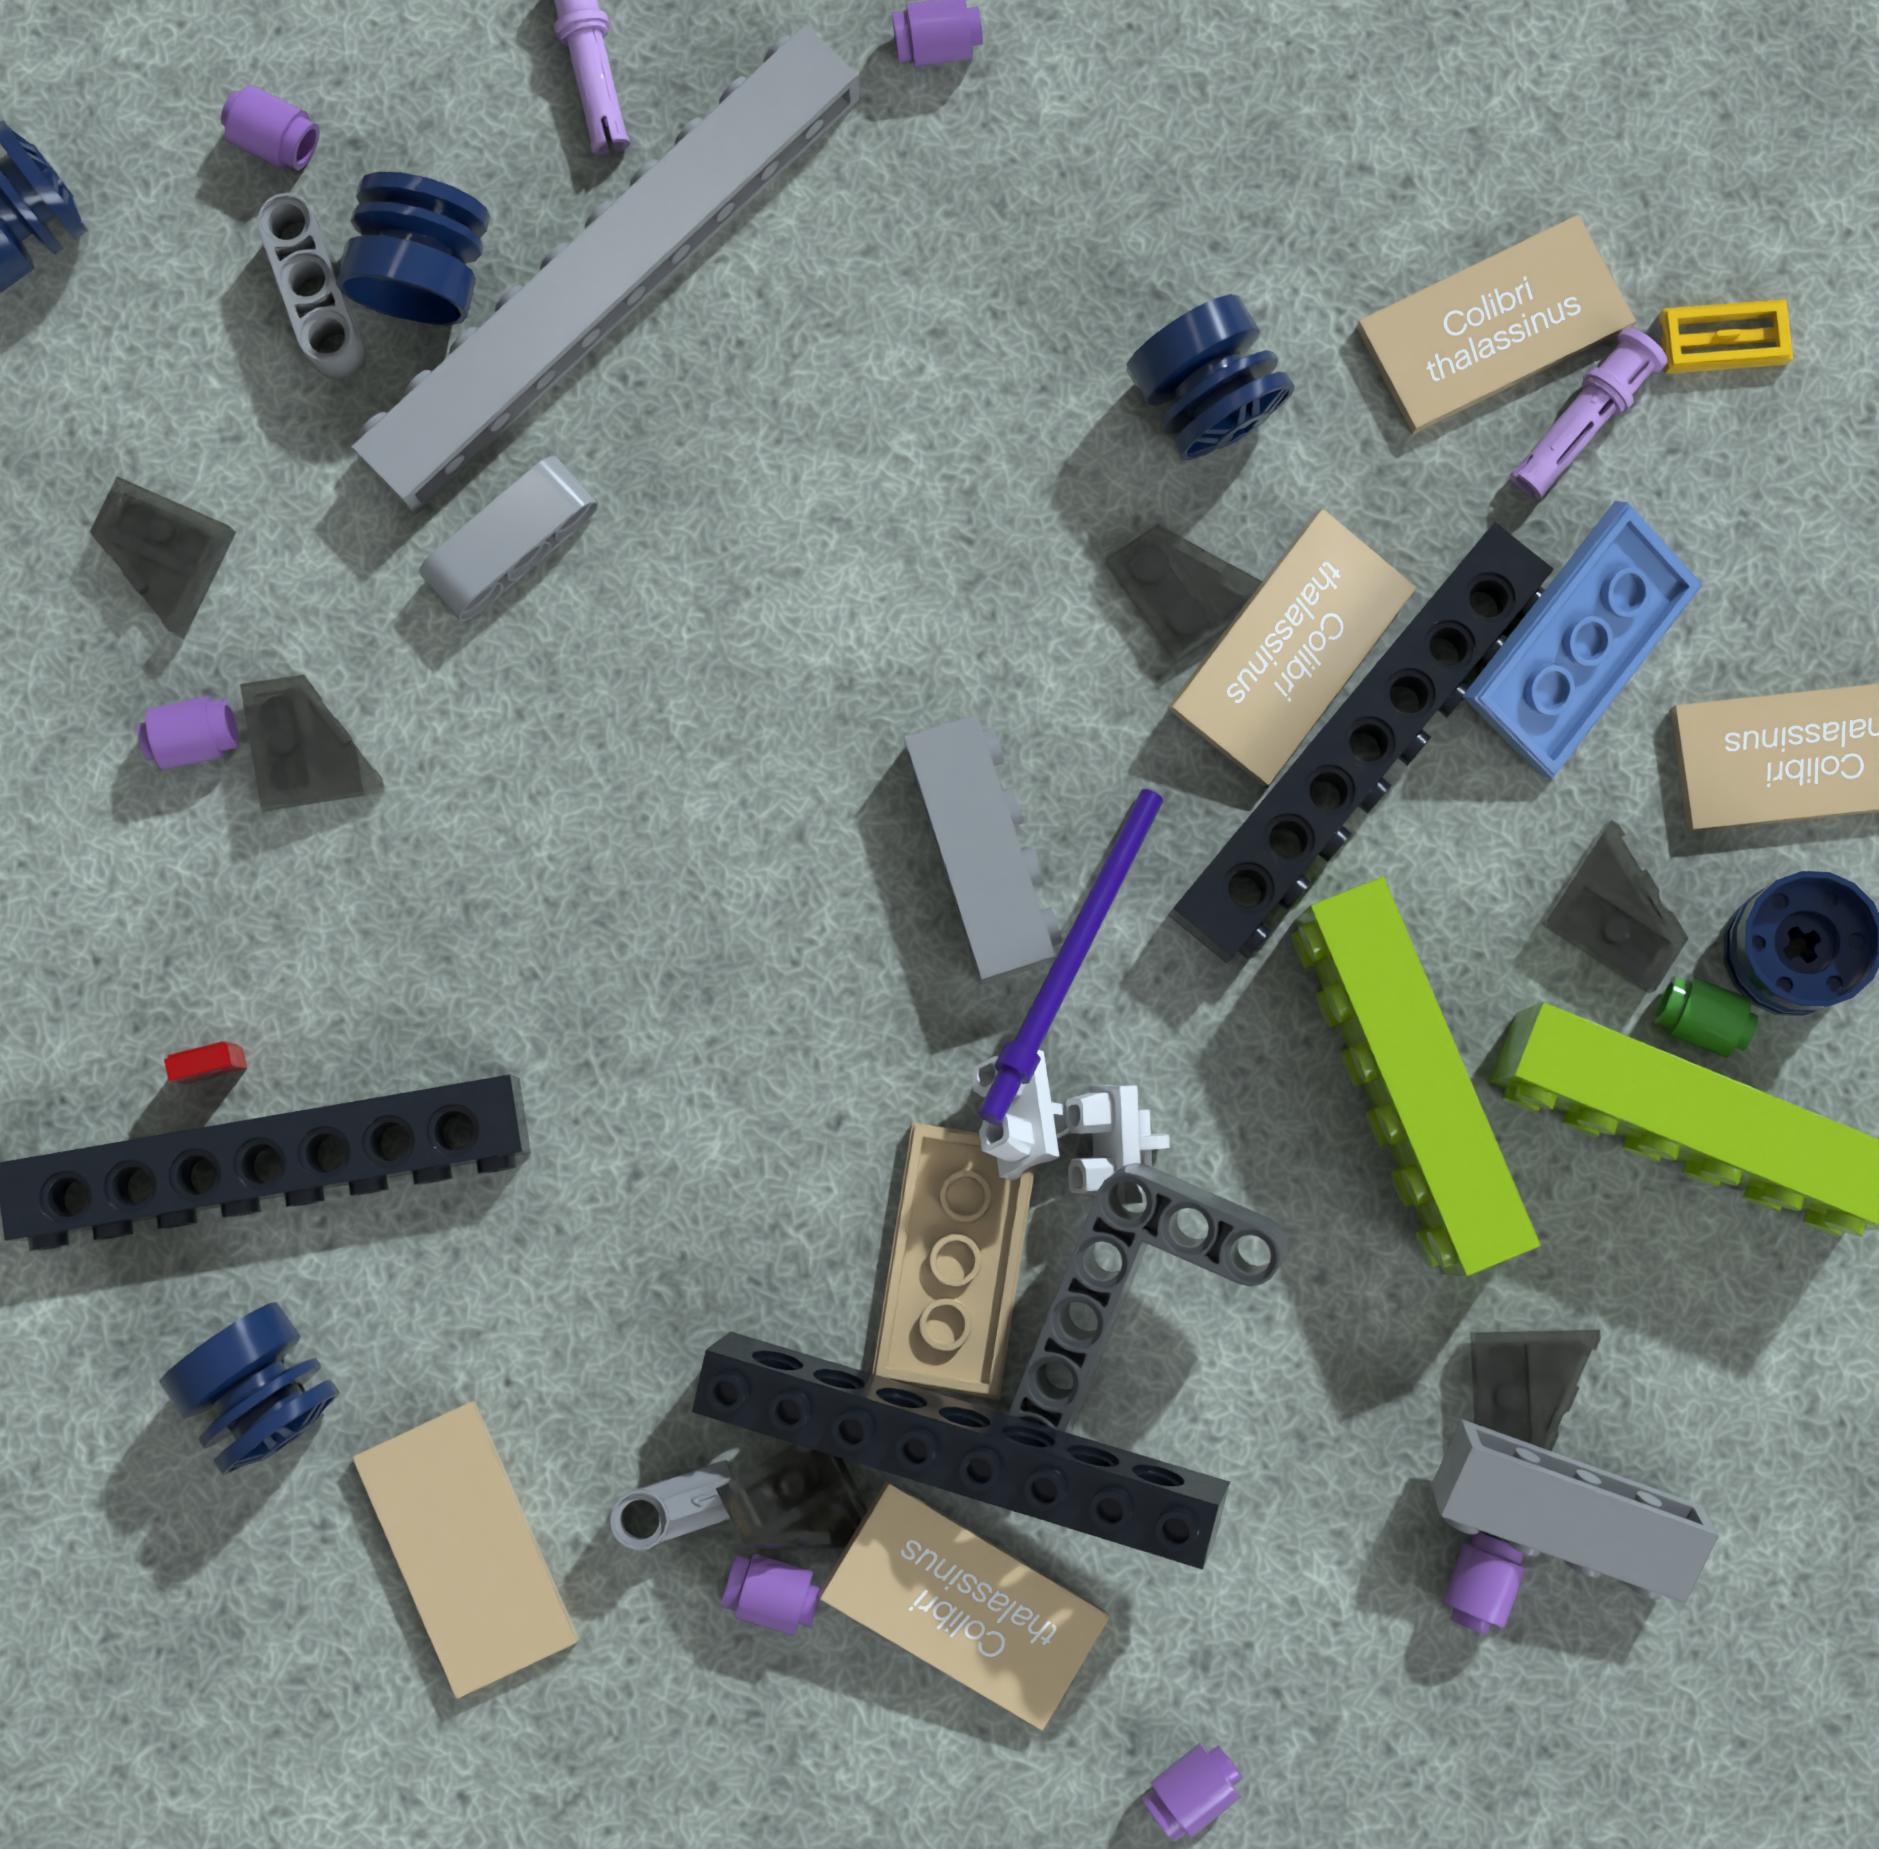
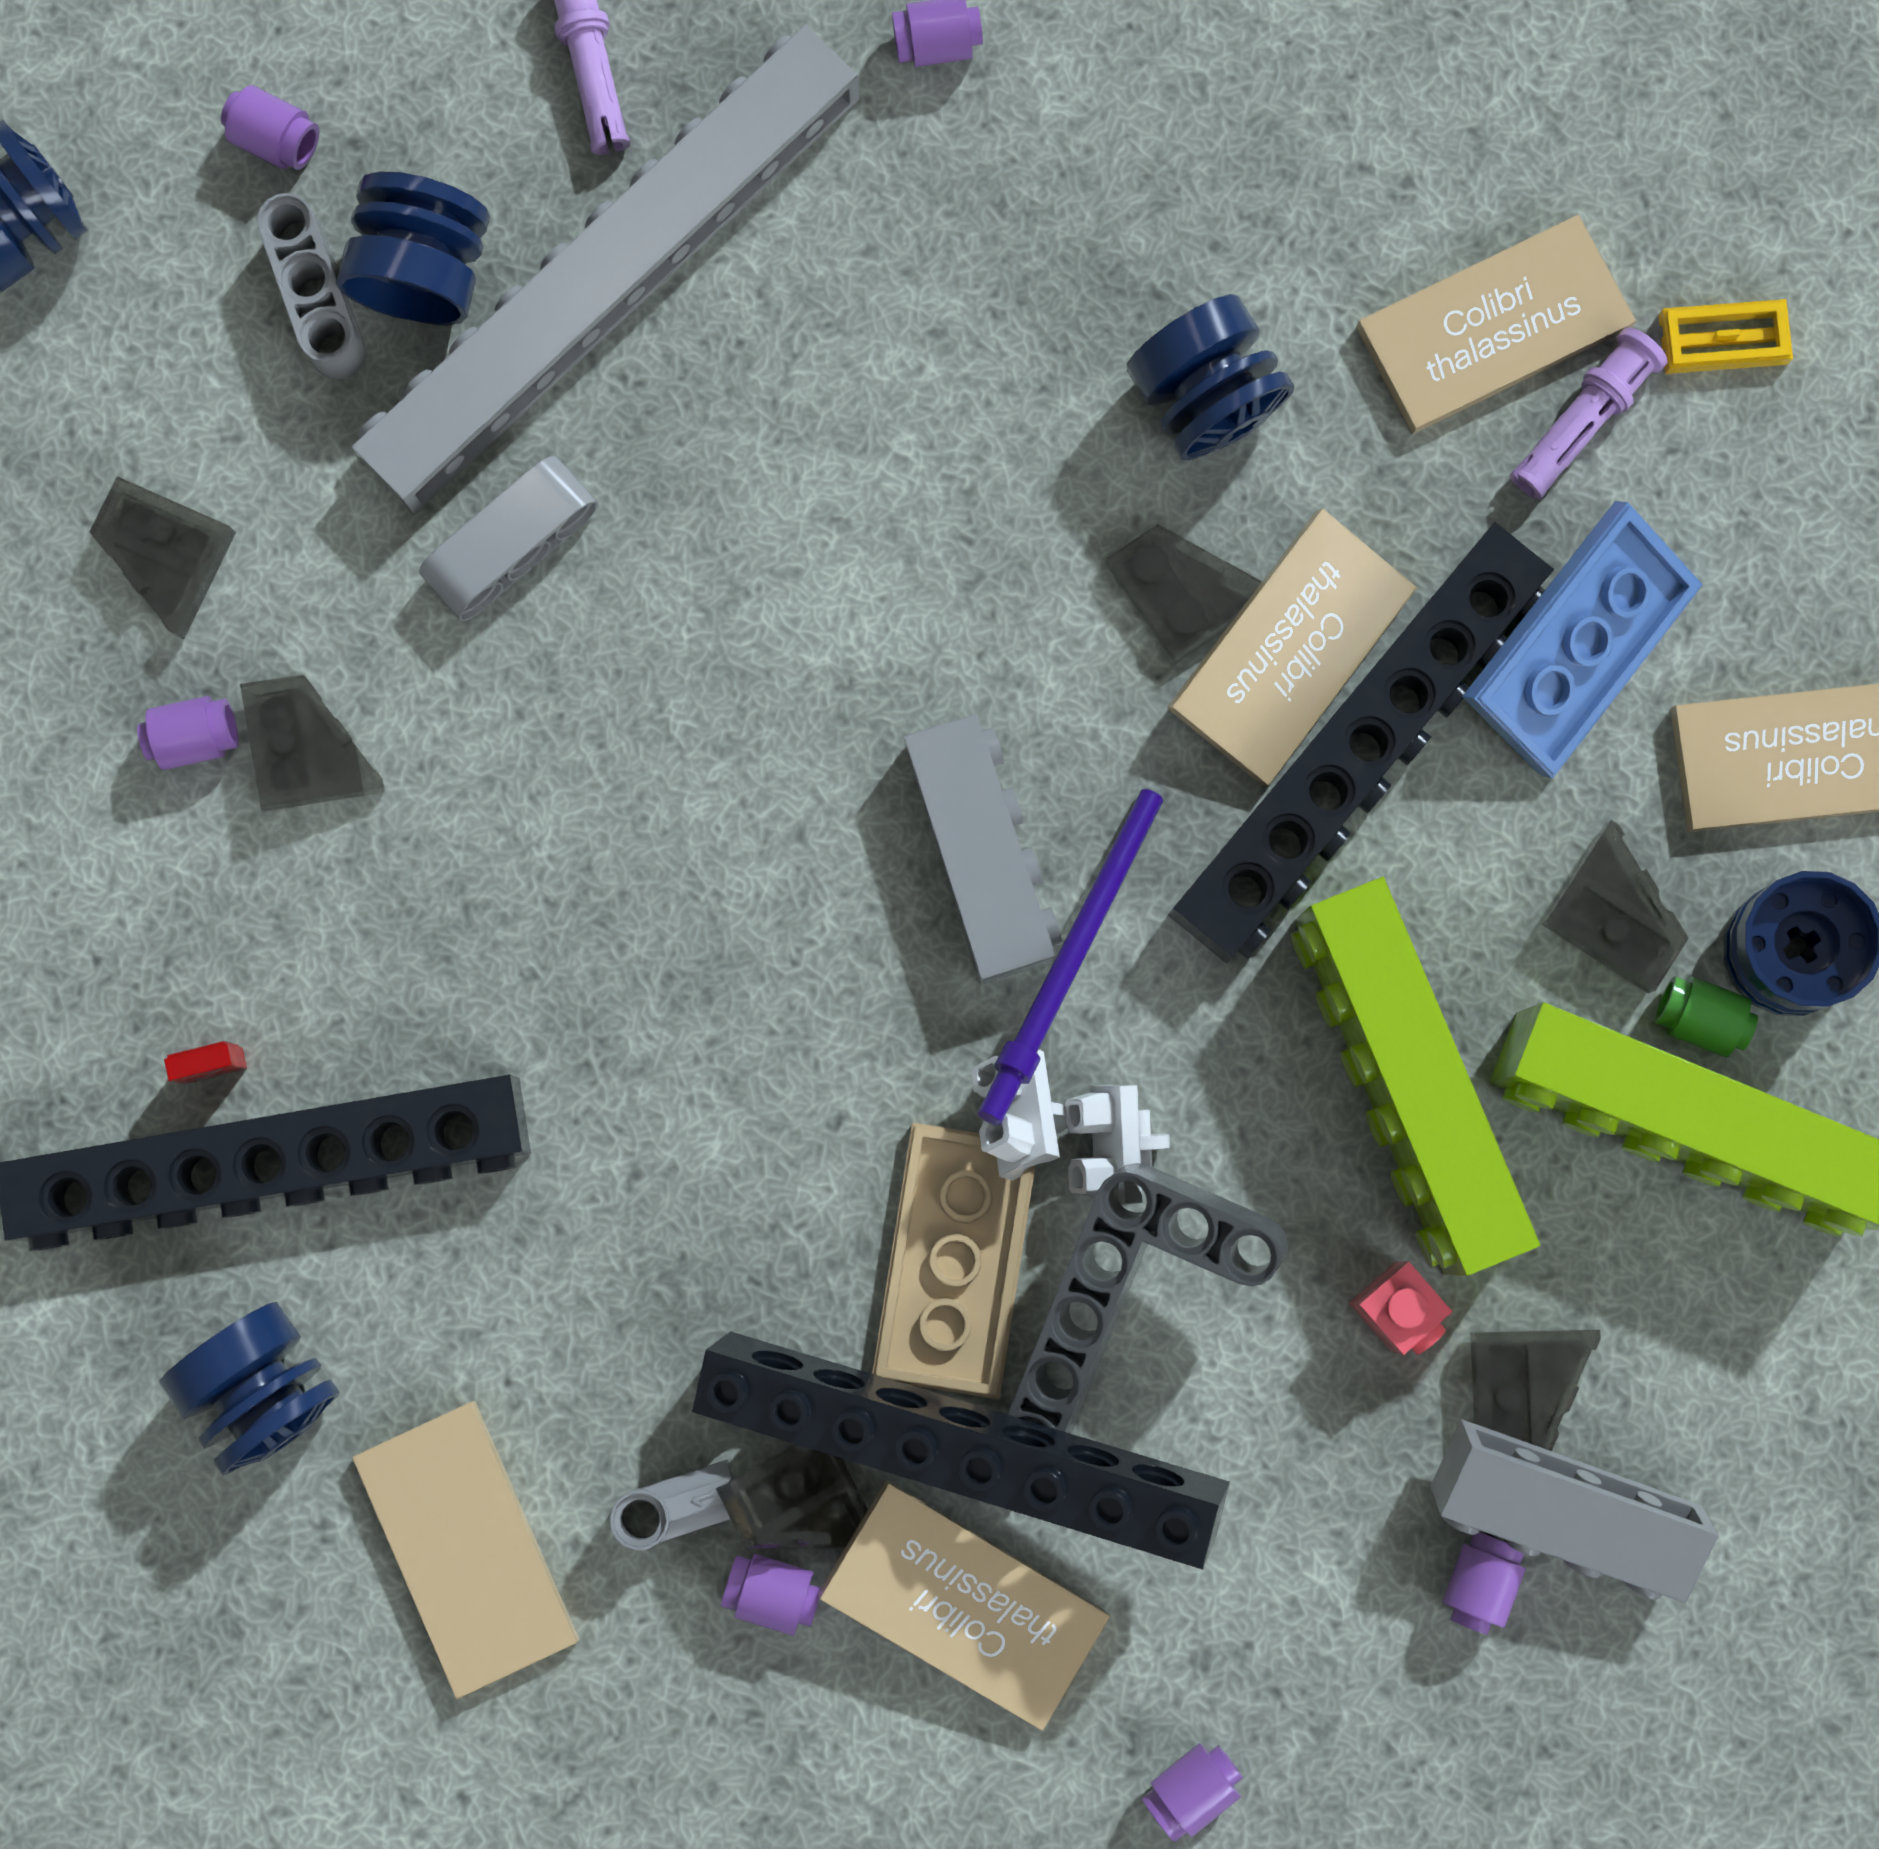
(1402, 1309): none -> coral brick

